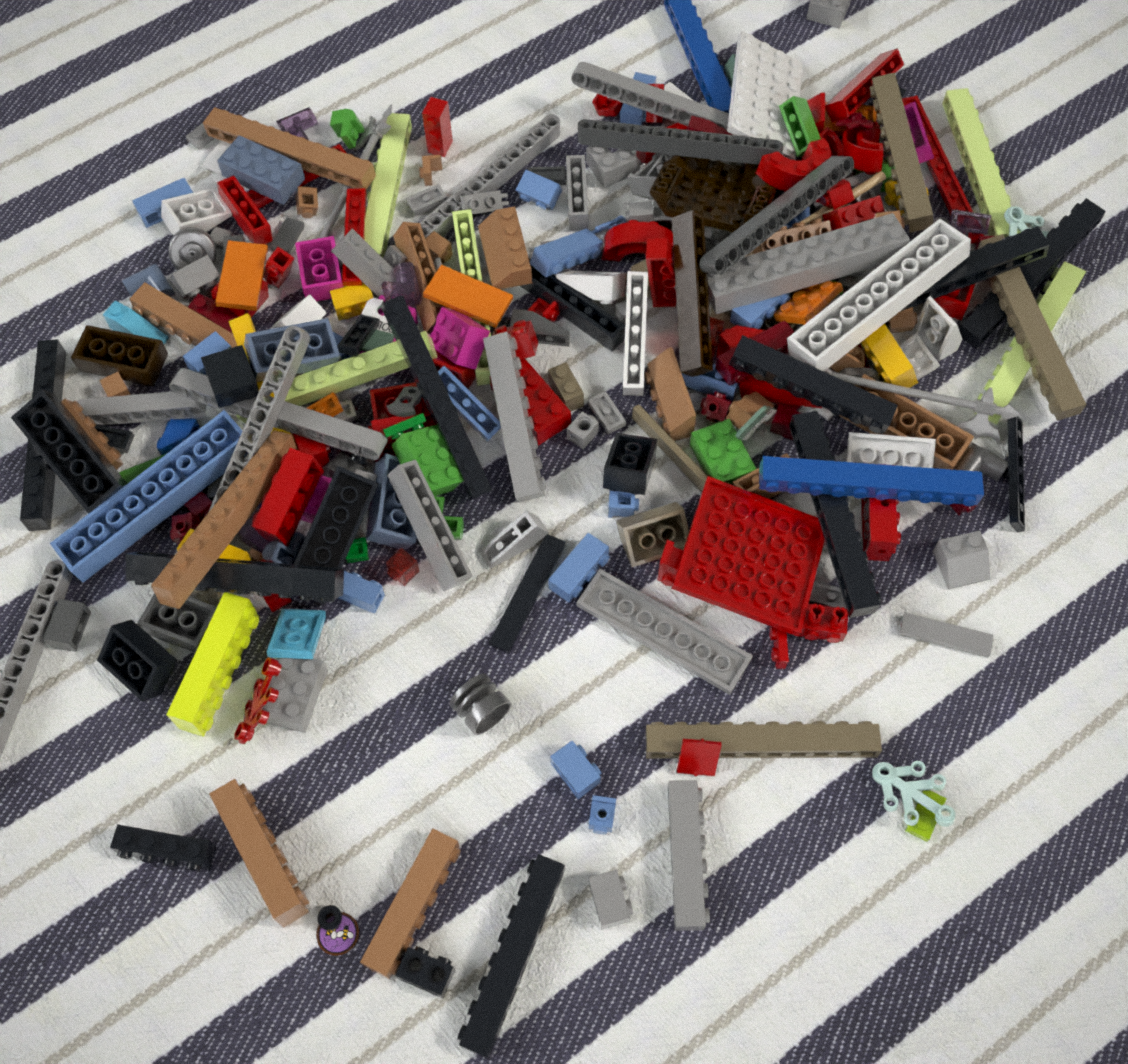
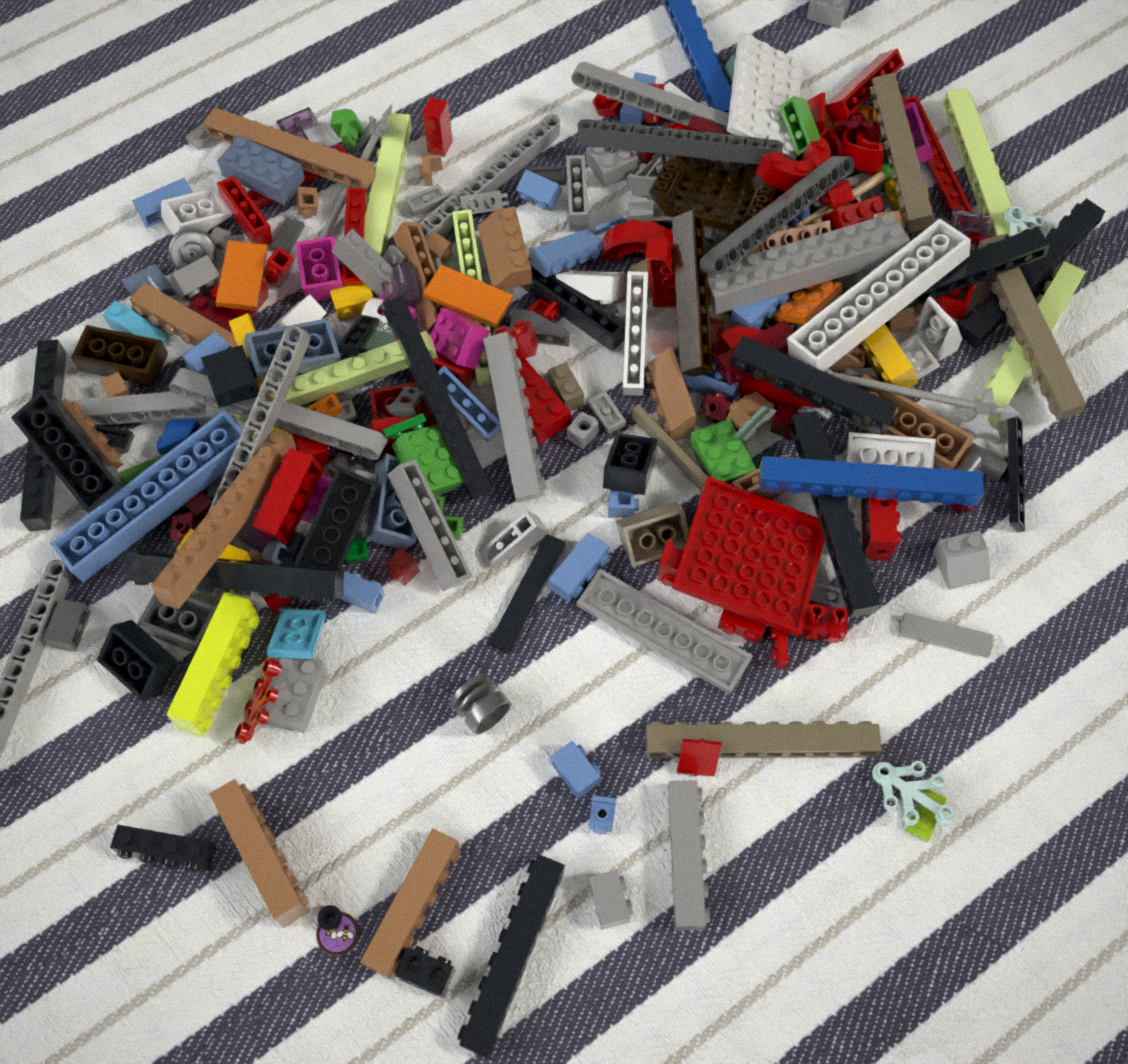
(733, 623): none -> red brick

